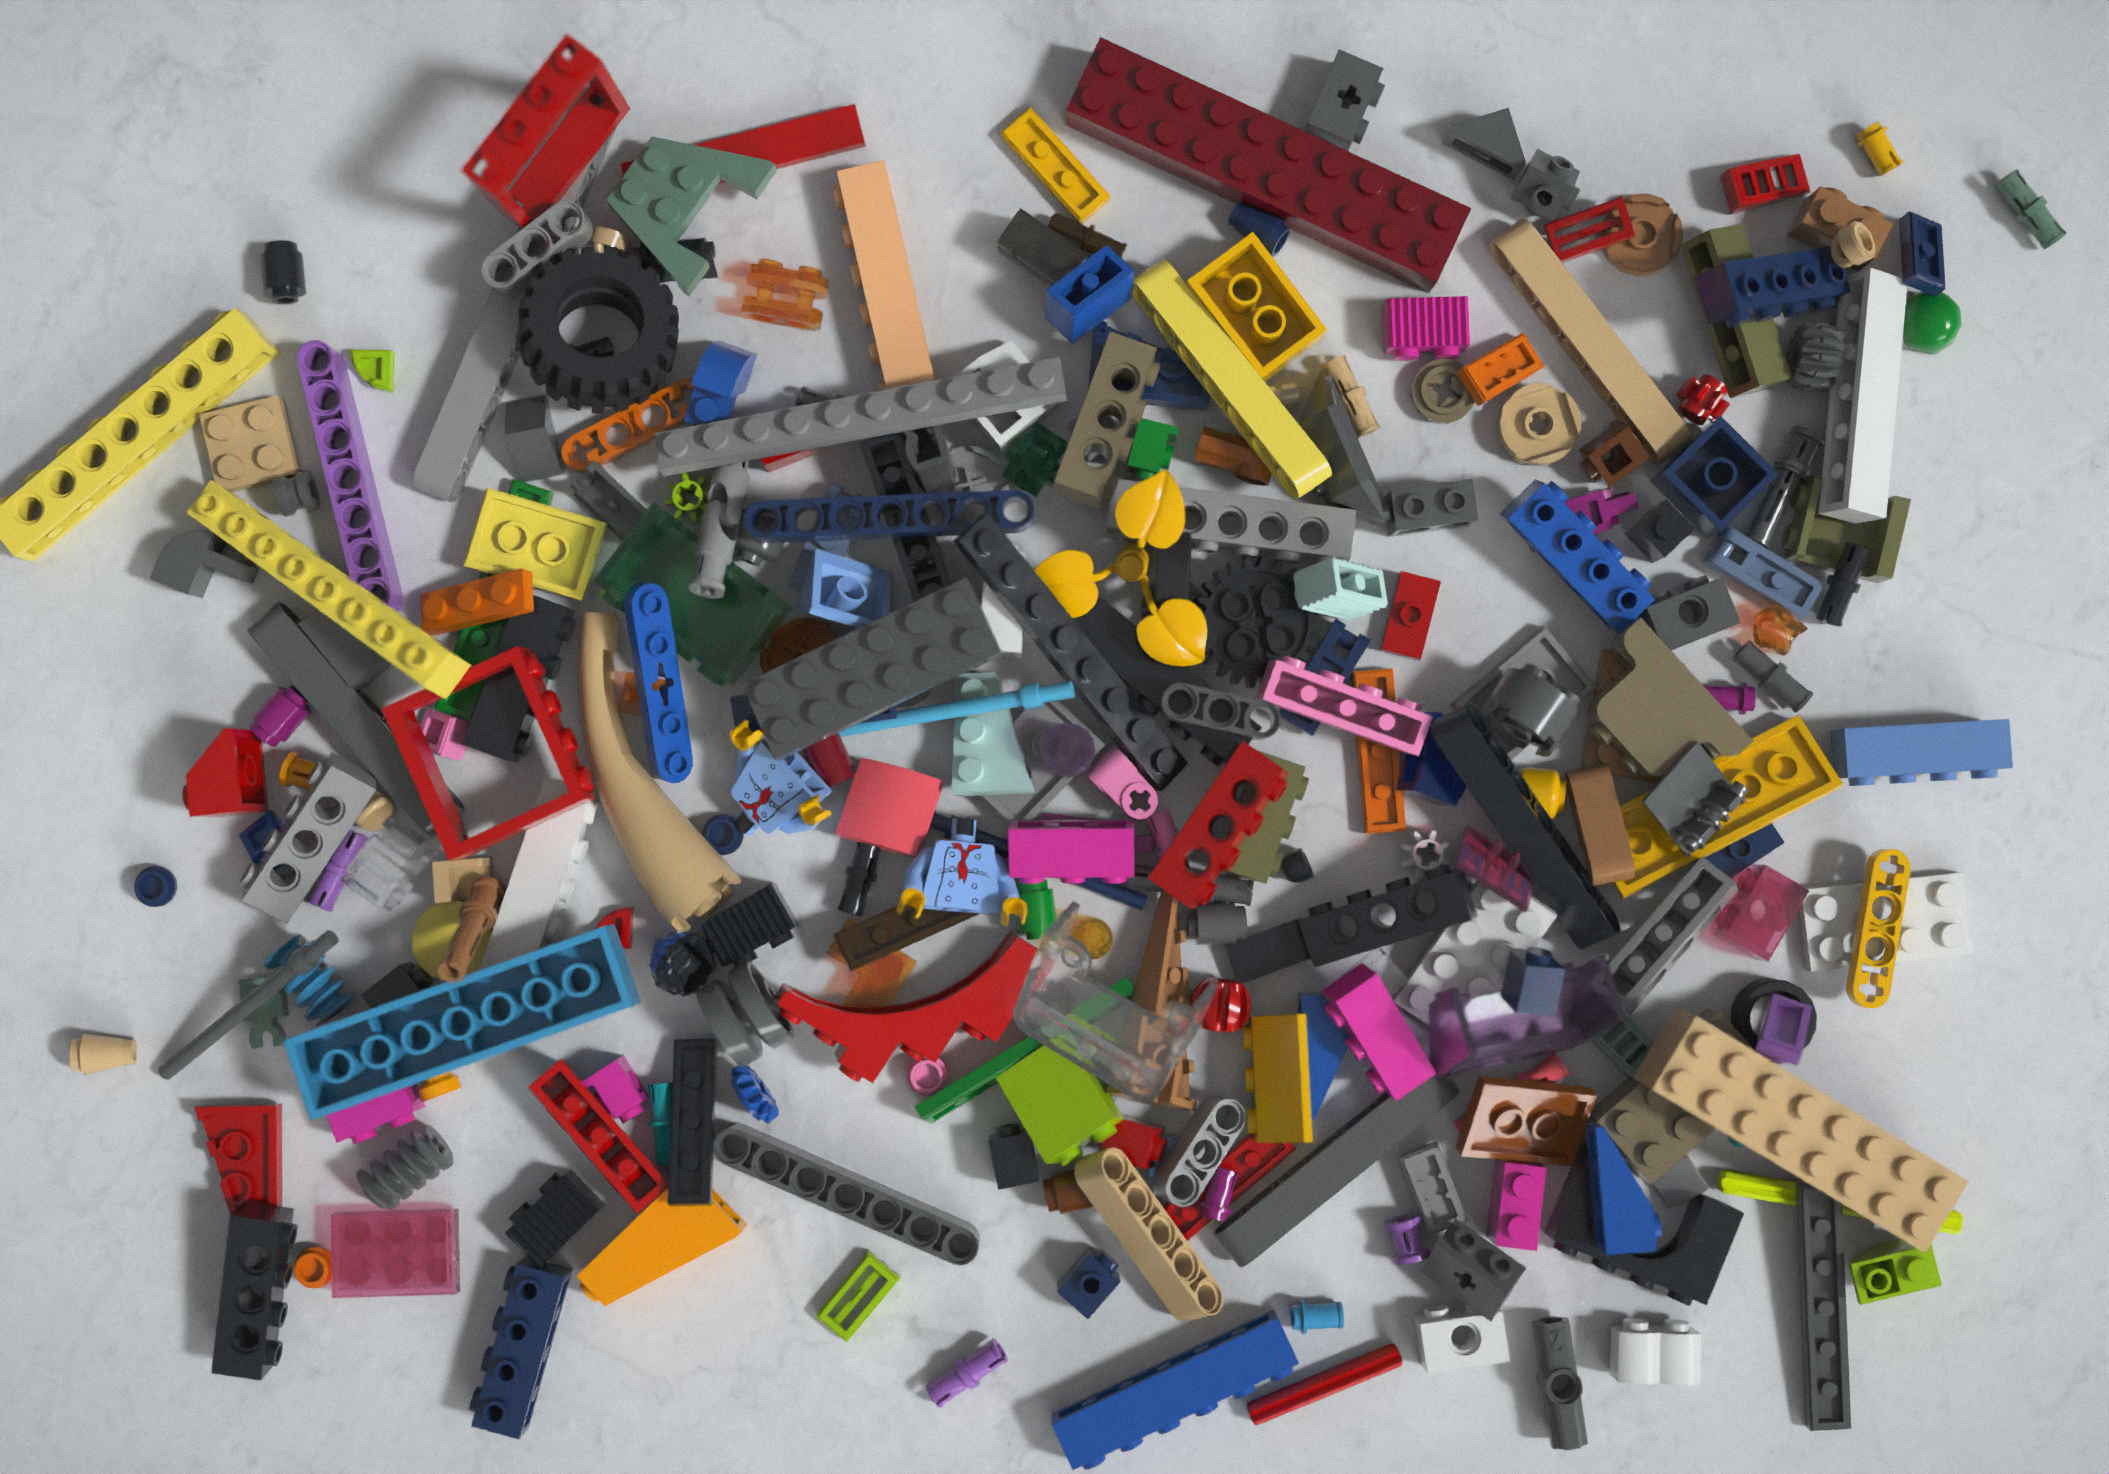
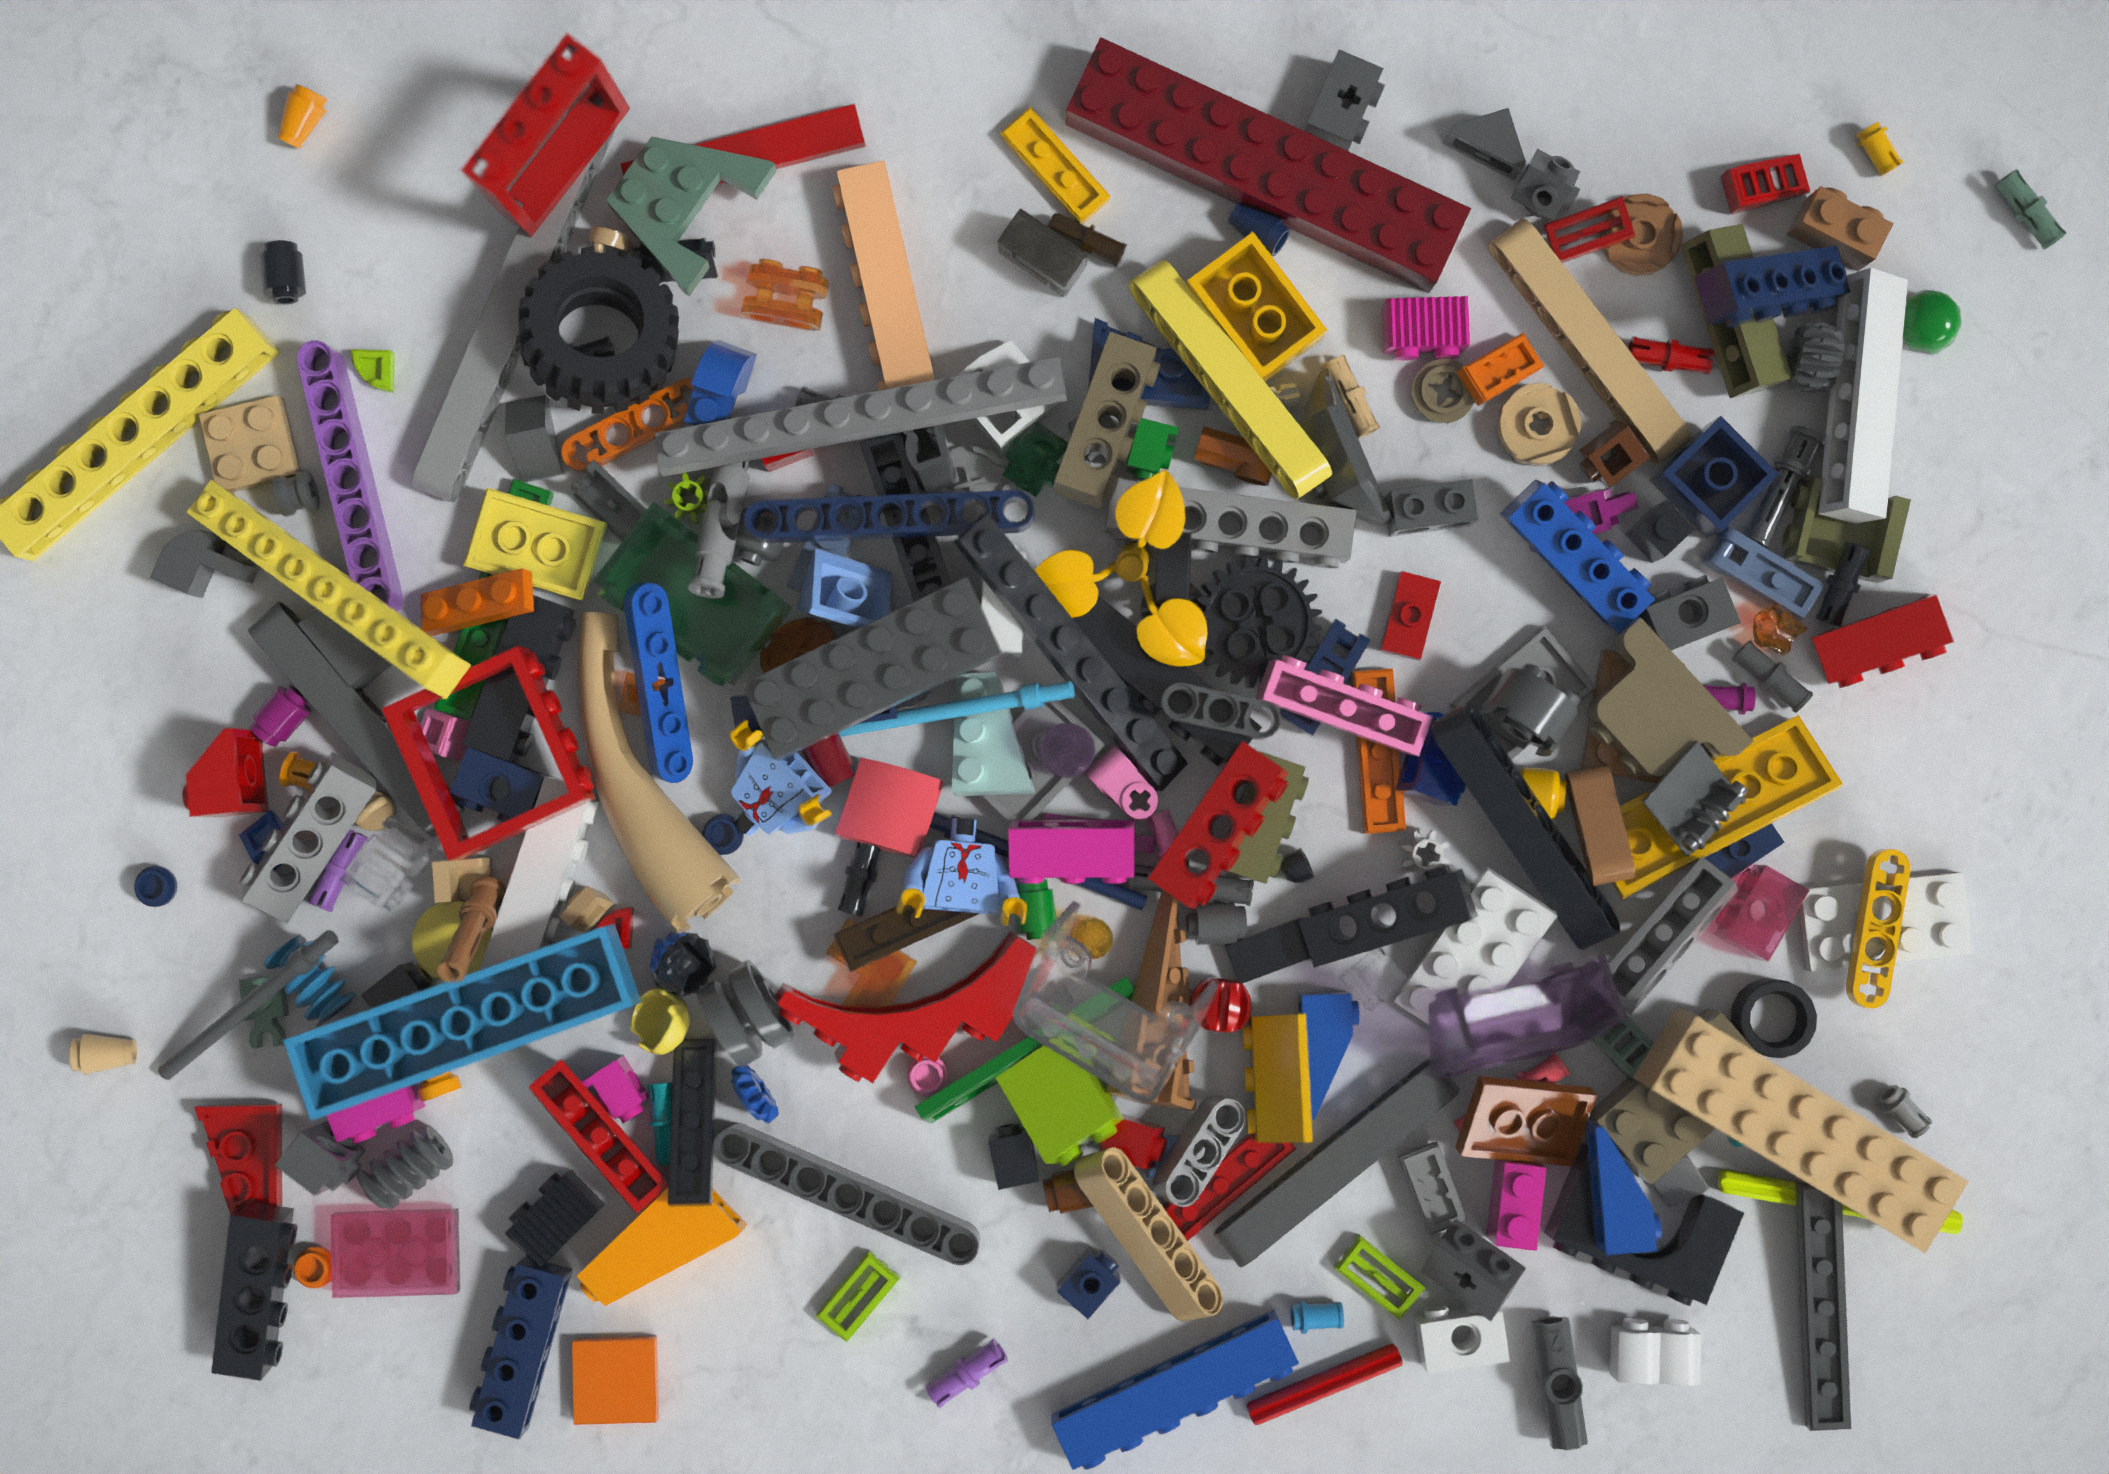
(301, 115): none -> light orange cone
(319, 1161): none -> dark grey brick
(477, 776): none -> dark blue brick
(516, 249): light grey beam -> none
(585, 909): none -> tan plate
(615, 1380): none -> orange tile
(660, 1021): none -> light yellow hair
(750, 925): black brick -> none
(1089, 294): blue brick -> none
(1219, 1194): magenta pin -> none
(1340, 589): light aqua brick -> none
(1351, 1254): none -> lime tile
(1377, 1033): dark pink brick -> none
(1404, 1253): medium lavender bush -> none
(1494, 868): clear pink piece -> none
(1533, 982): dark blue brick -> none
(1671, 355): none -> red pin
(1702, 399): red gear -> none
(1783, 1030): medium lavender tile -> none
(1856, 244): tan tile -> none
(1883, 641): none -> red wedge
(1893, 1271): lime slope -> none
(1904, 1110): none -> light grey pin
(1922, 254): dark blue plate -> none
(1922, 749): medium blue brick -> none

